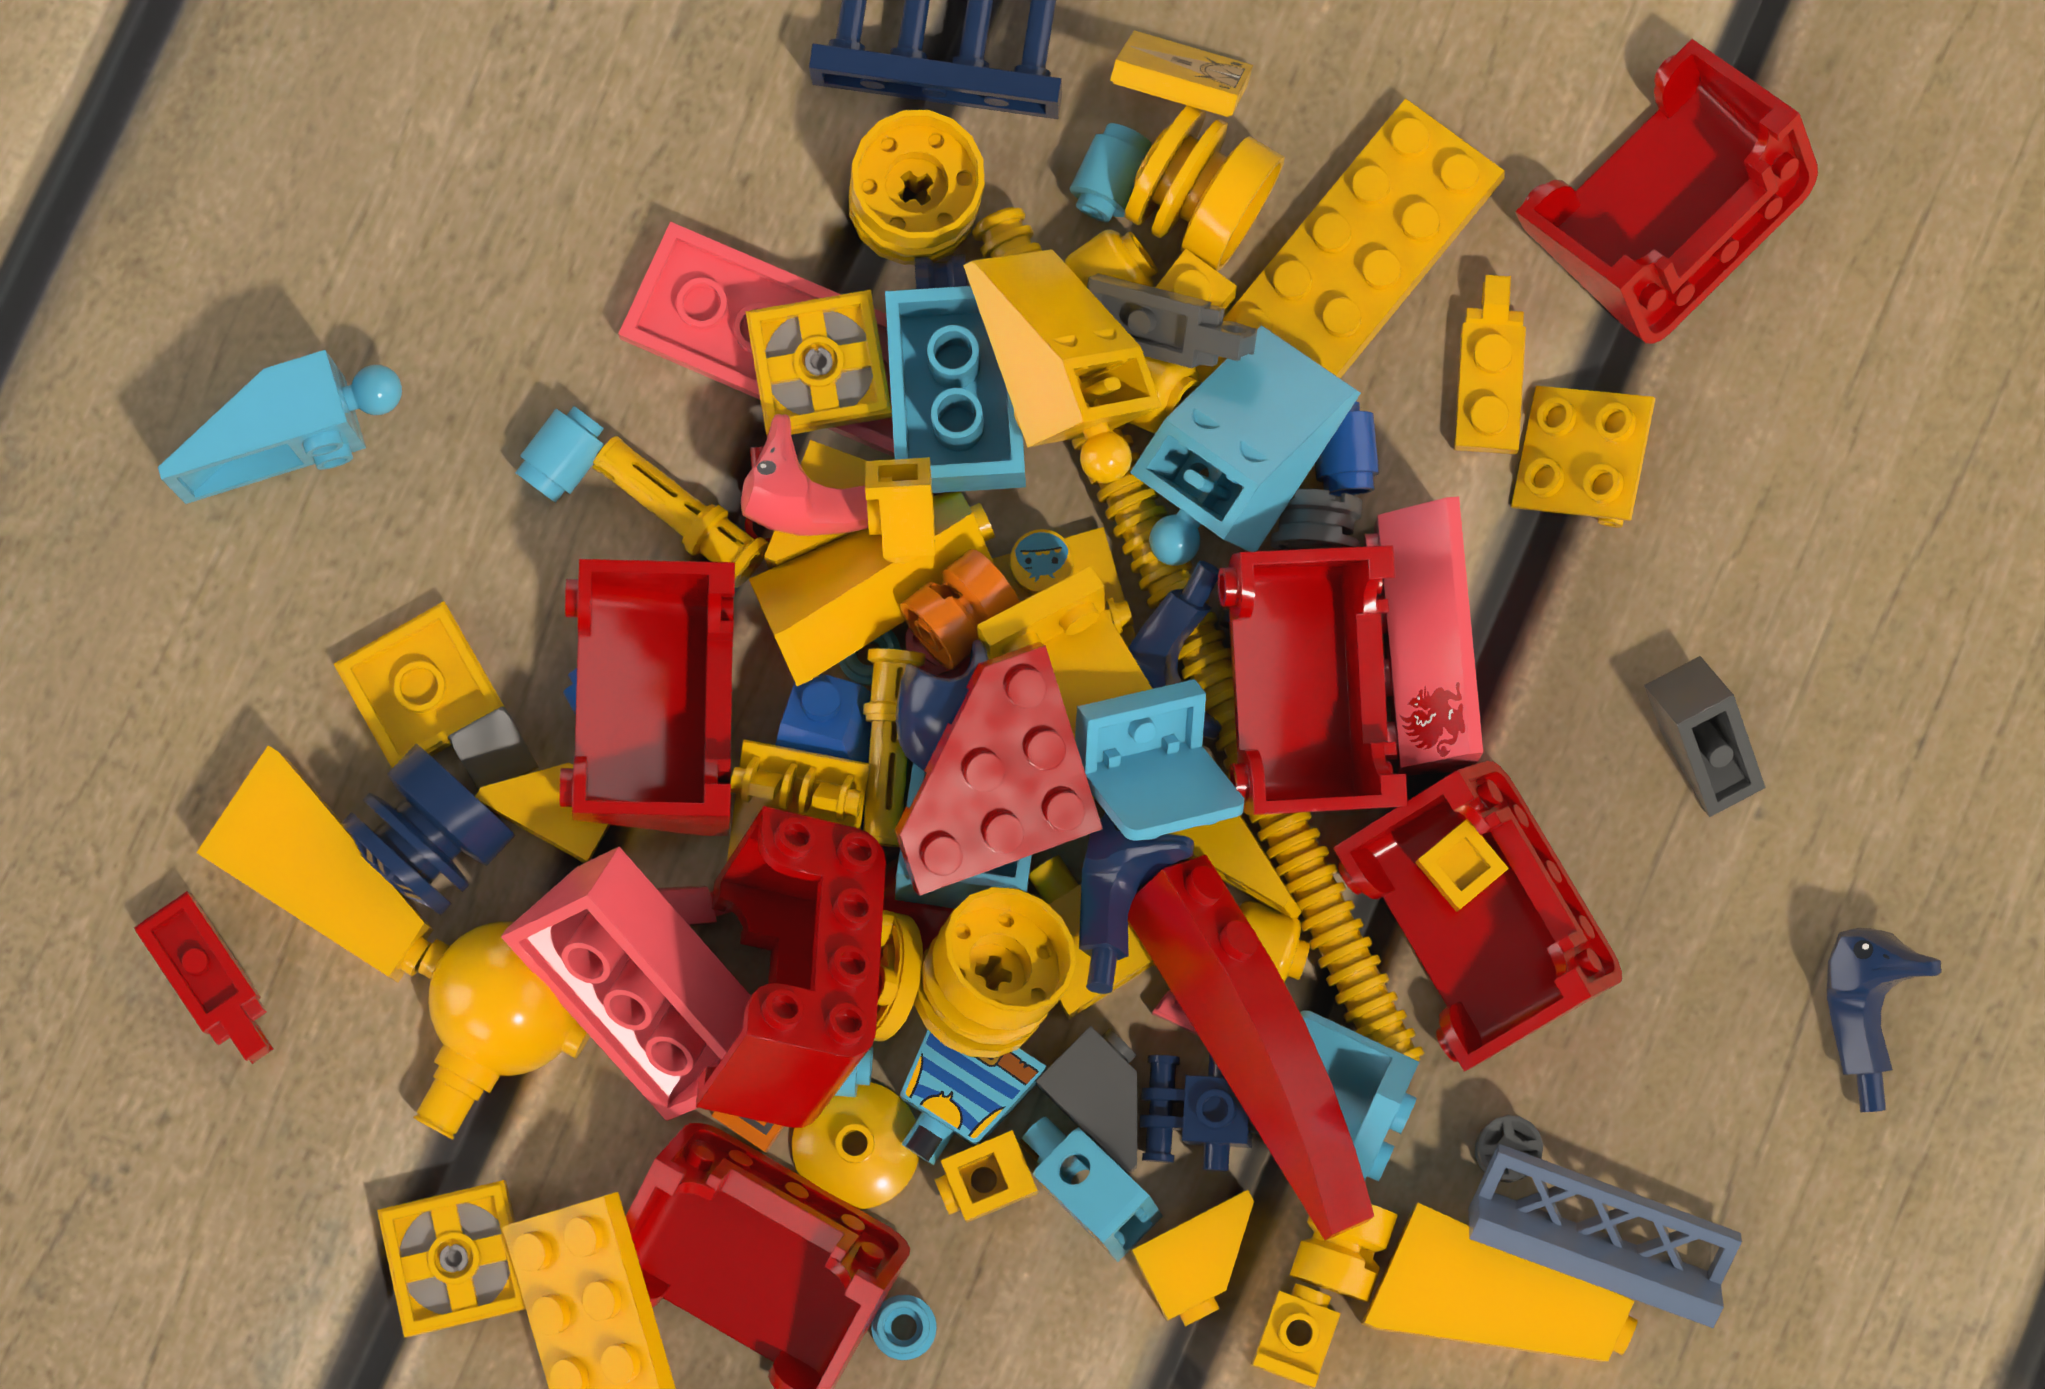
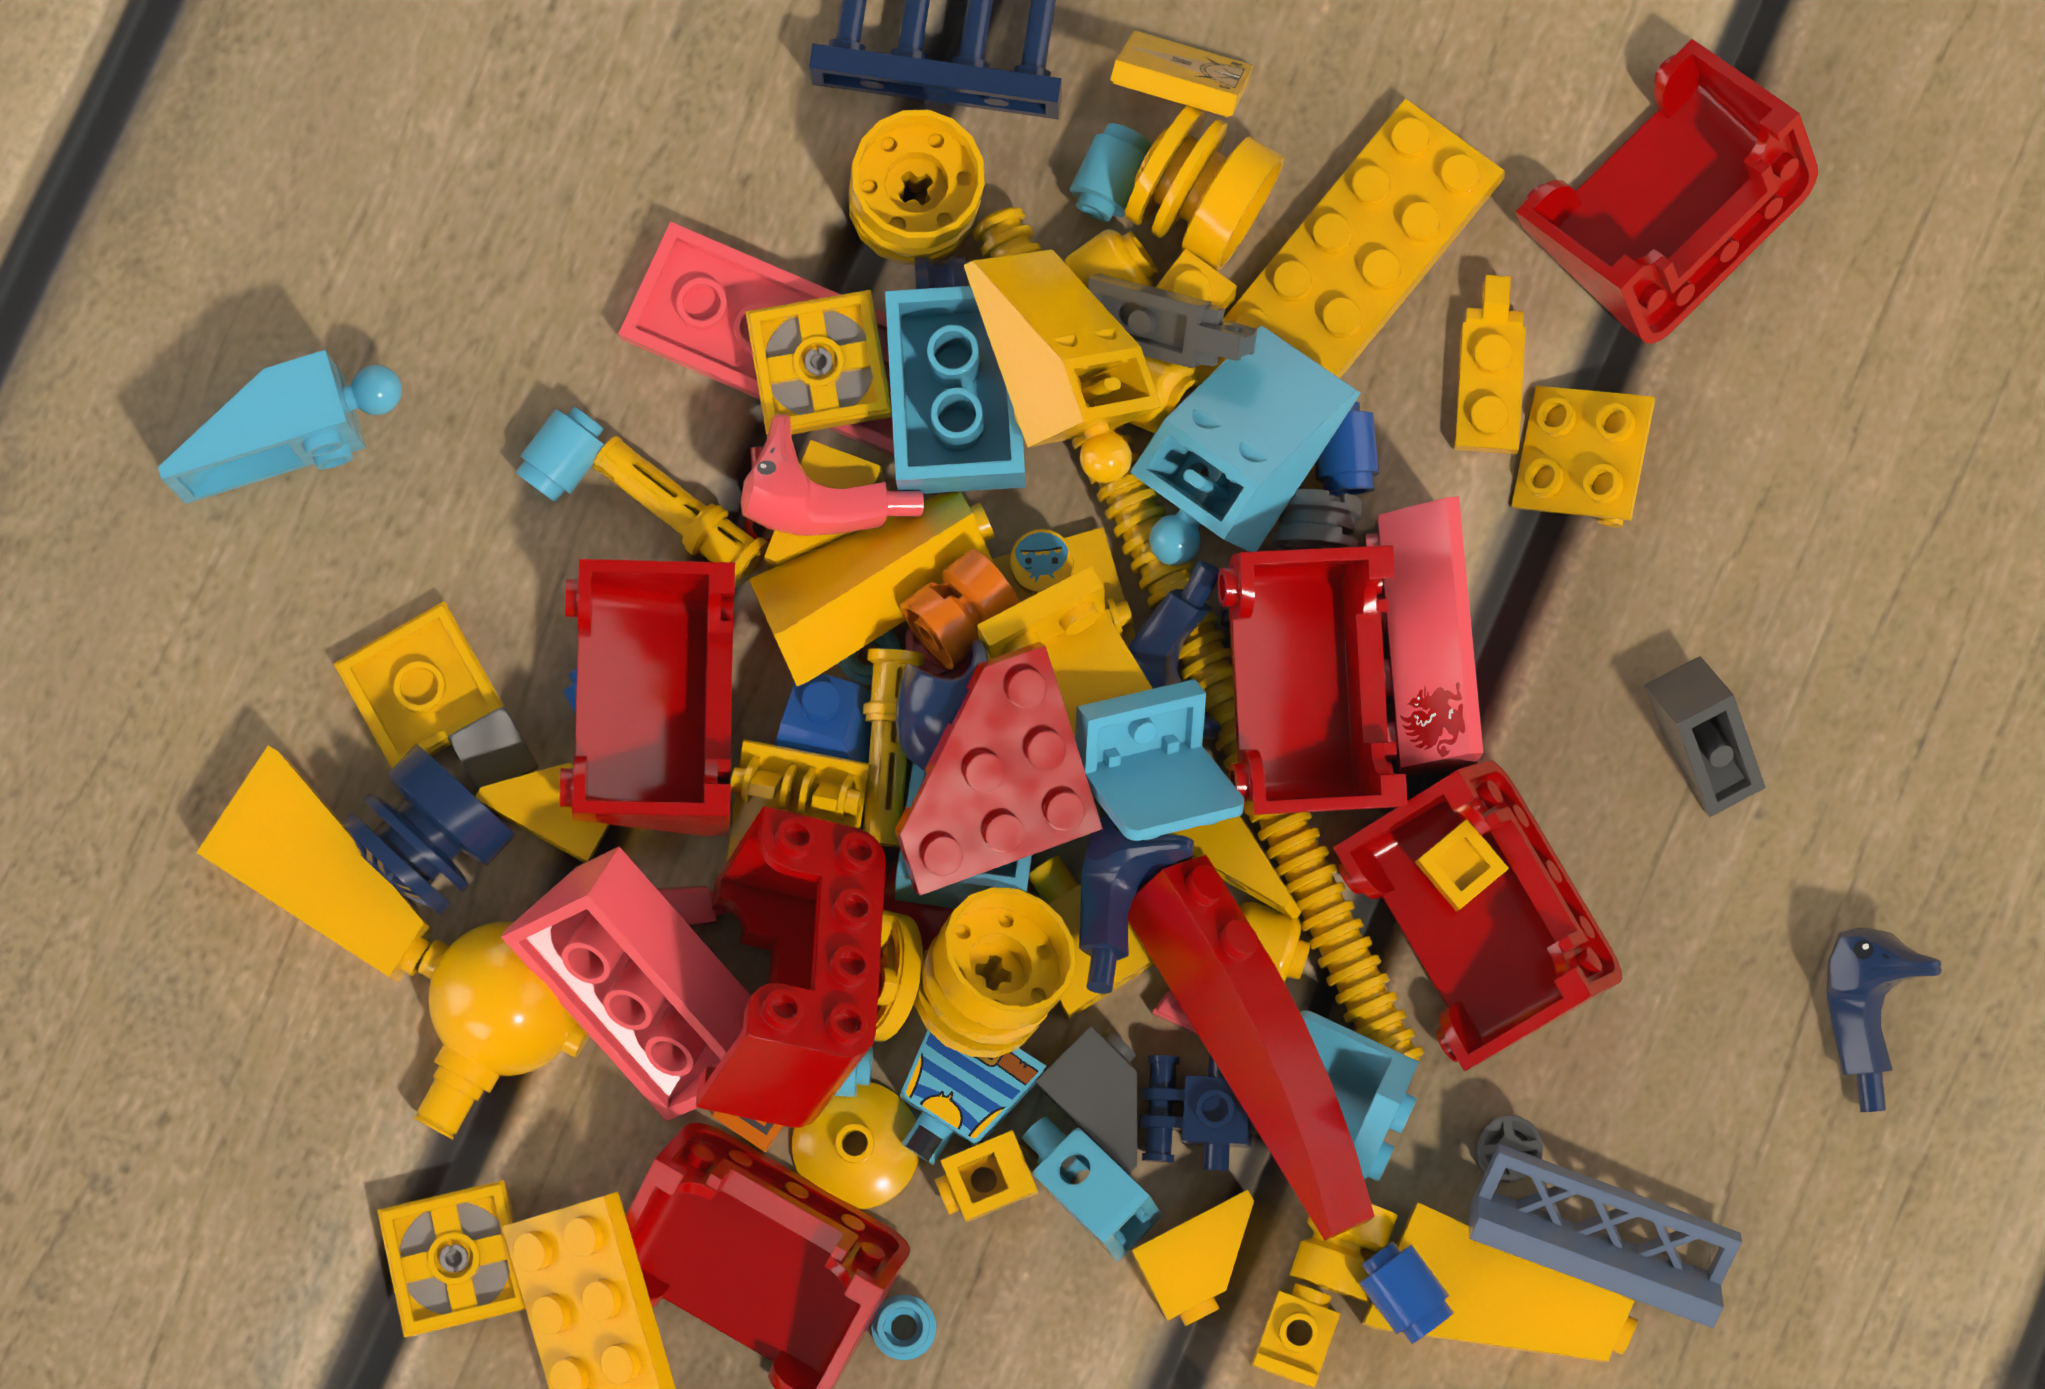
(206, 975): red hinge -> none
(901, 507): yellow brick -> none
(1405, 1291): none -> blue brick

